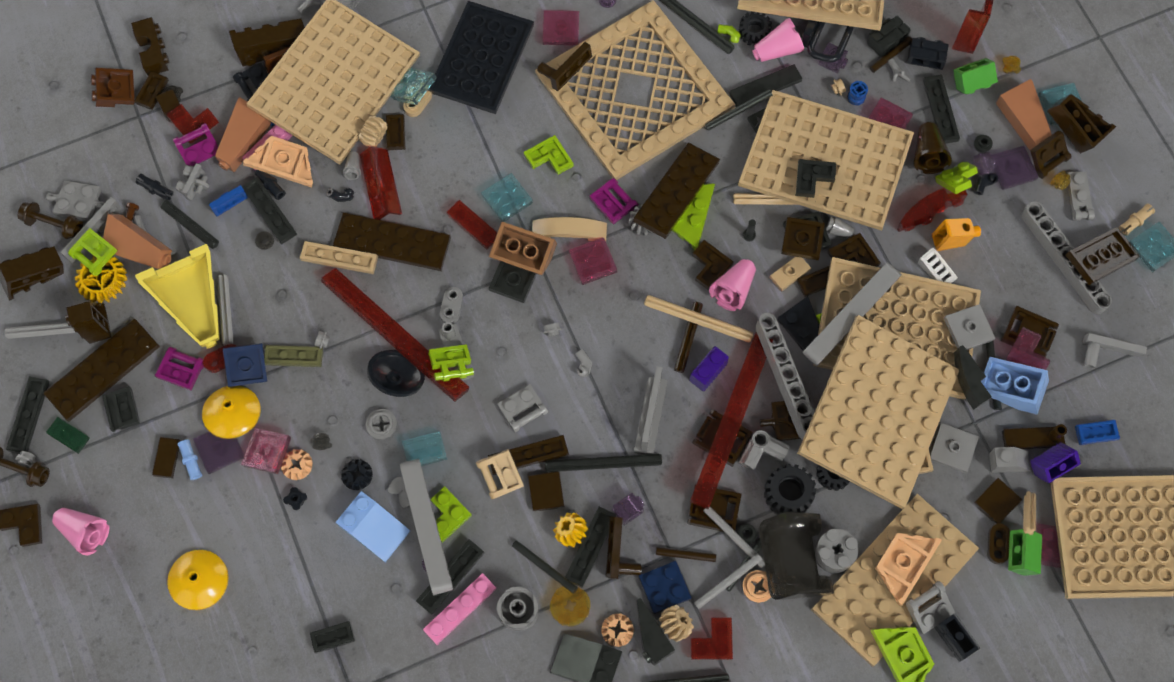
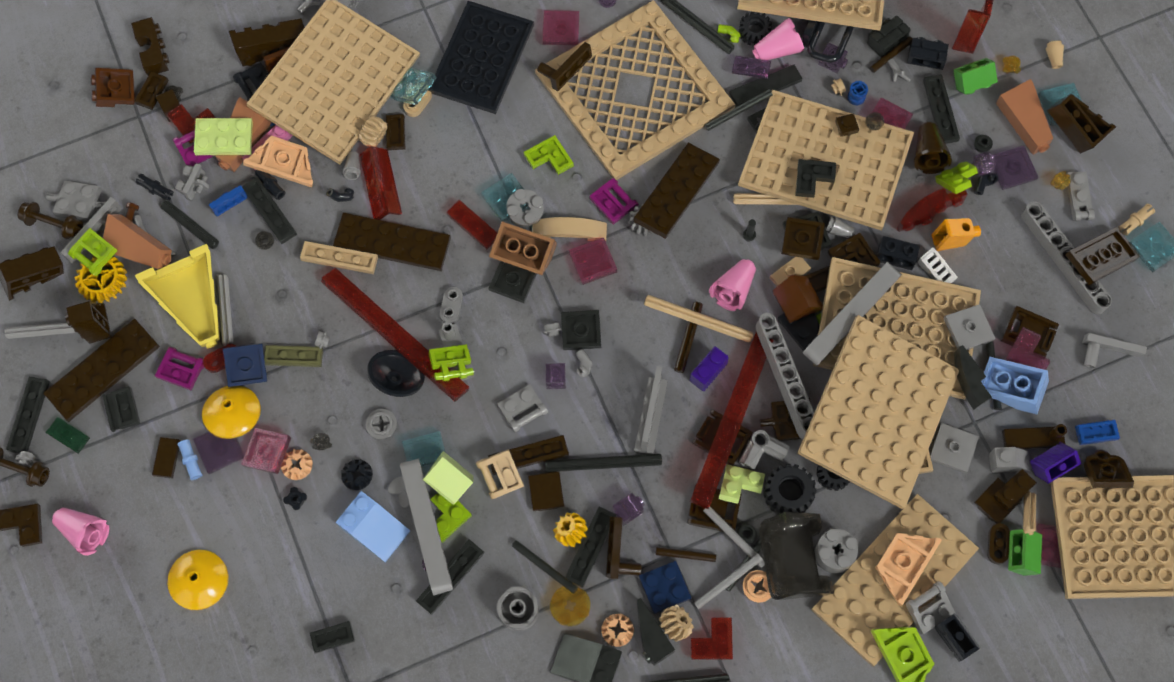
(223, 136): none -> yellowish green plate
(448, 478): none -> yellowish green slope
(459, 609): bright pink plate -> none
(515, 212): none -> light grey plate
(556, 376): none -> clear purple brick
(581, 330): none -> pearl dark grey plate
(693, 220): lime wing -> none
(715, 264): dark brown plate -> none
(737, 479): none -> yellowish green plate
(751, 67): none -> clear purple plate
(797, 298): none -> reddish brown slope
(847, 125): none -> dark brown plate
(875, 116): none -> clear smoke plate
(898, 253): none -> black brick
(1014, 489): none -> dark brown plate
(1048, 149): dark brown plate -> none
(1055, 53): none -> tan cone
(1107, 471): none -> dark brown plate

